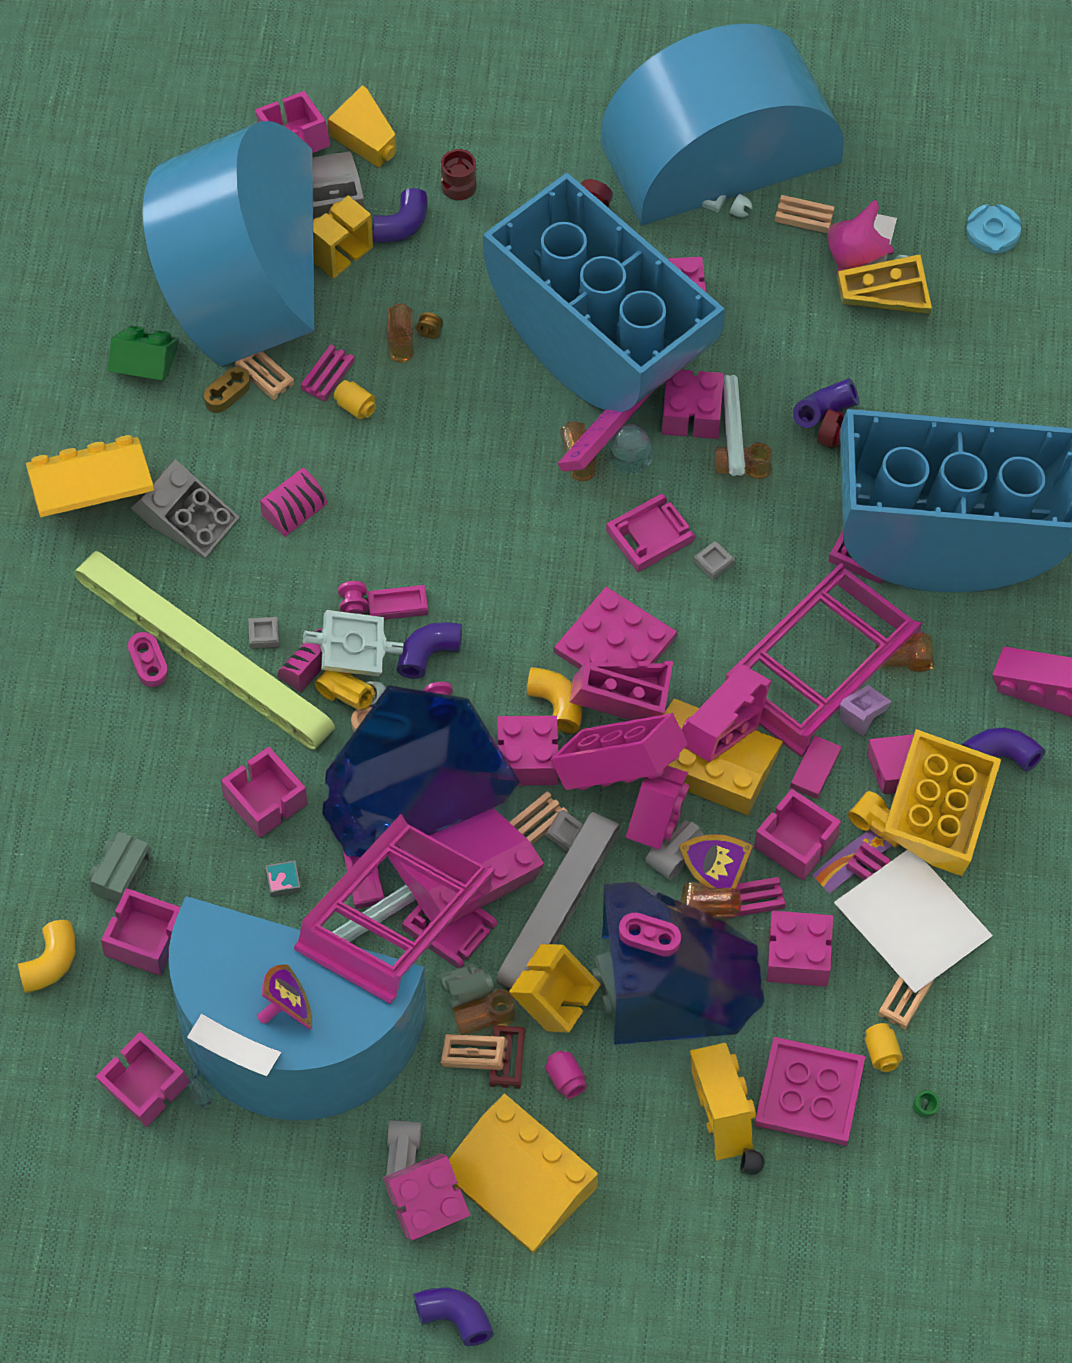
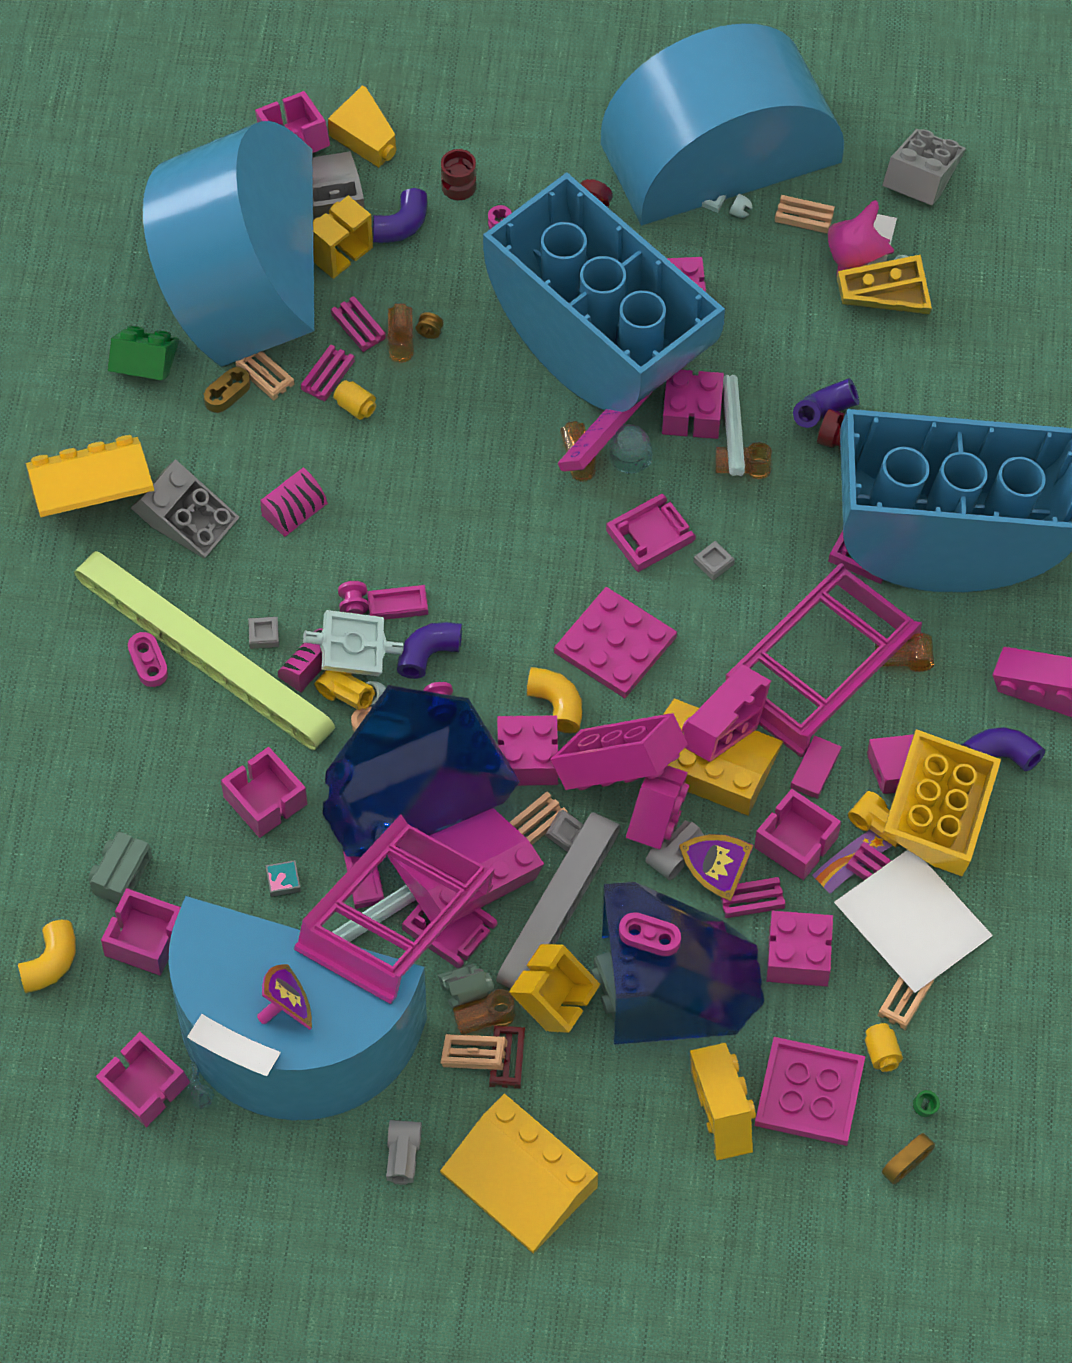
(365, 316): none -> dark pink tile
(427, 1196): dark pink piece -> none
(458, 1308): dark purple cylinder -> none
(497, 212): none -> dark pink bush
(566, 1074): dark pink brick -> none
(623, 689): dark pink wedge -> none
(712, 900): clear orange piece -> none
(751, 1162): black hinge -> none
(862, 707): lavender slope -> none
(908, 1158): none -> pearl gold beam
(923, 166): none -> light grey slope
(993, 228): medium azure tile -> none

